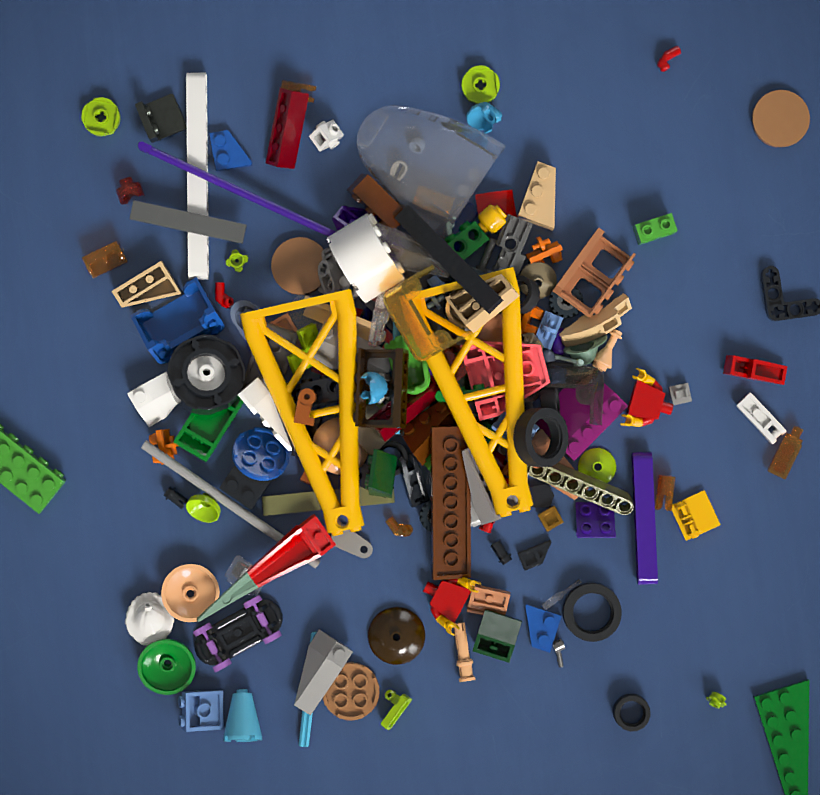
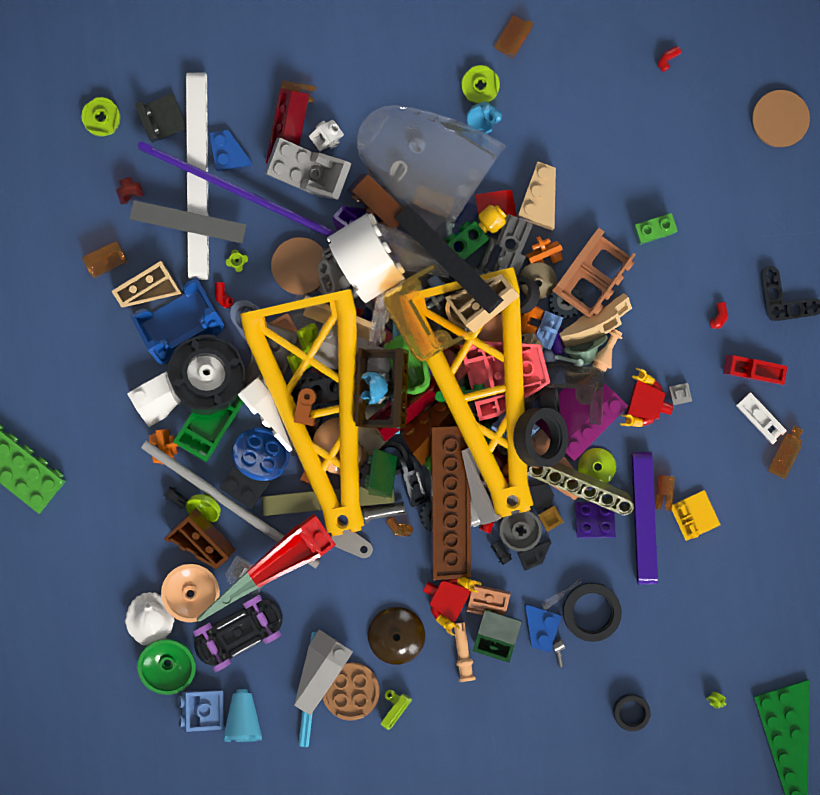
(201, 539): none -> reddish brown wedge
(307, 170): none -> light grey bracket
(382, 511): none -> dark grey pin
(513, 36): none -> clear orange panel
(520, 541): none -> dark grey wheel
(721, 318): none -> red arm

